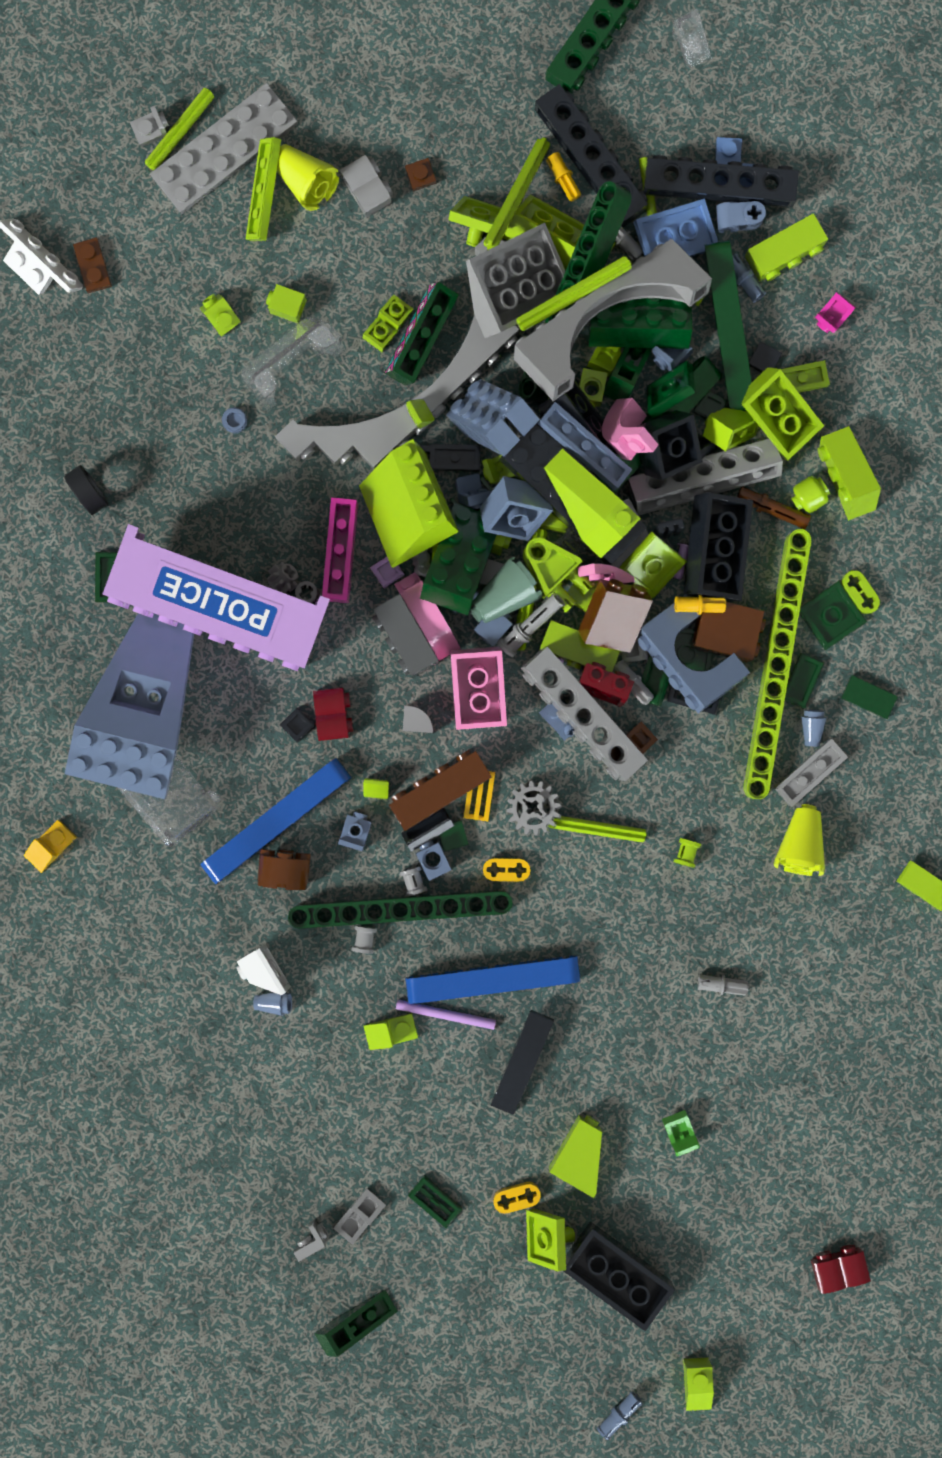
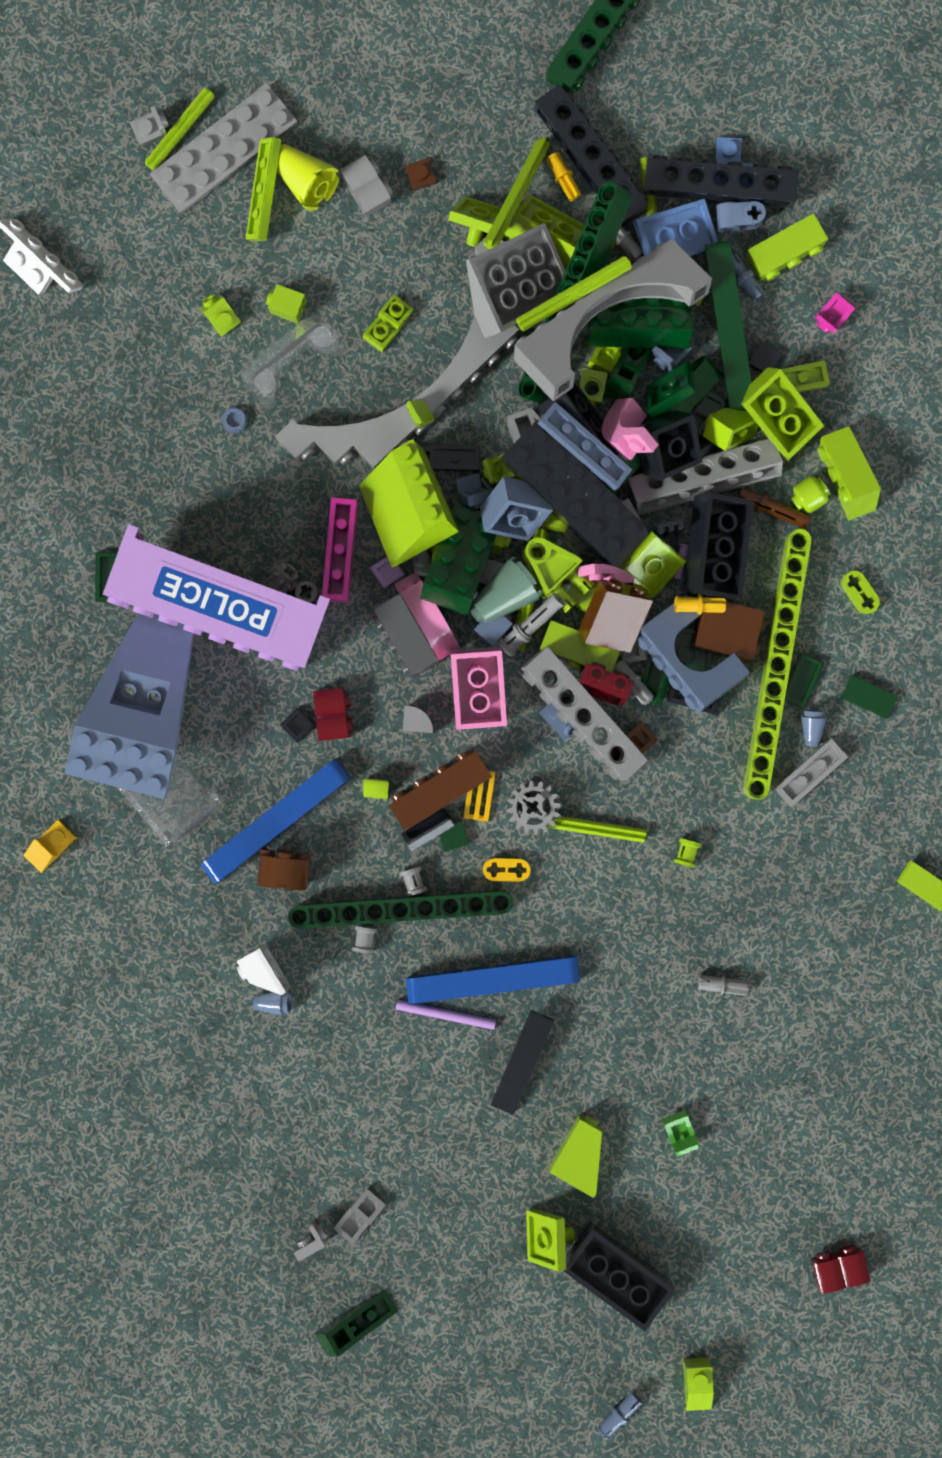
(86, 490): black tyre -> none
(92, 265): reddish brown plate -> none
(355, 841): sand blue brick -> none
(390, 1031): lime slope -> none
(418, 1187): dark green tile -> none
(421, 333): dark green brick -> none
(433, 871): sand blue brick -> none
(483, 412): sand blue piece -> none
(518, 1203): yellow beam -> none
(594, 509): lime wedge -> none
(691, 37): clear slope -> none
(803, 843): neon yellow cone -> none
(832, 615): dark green tile -> none

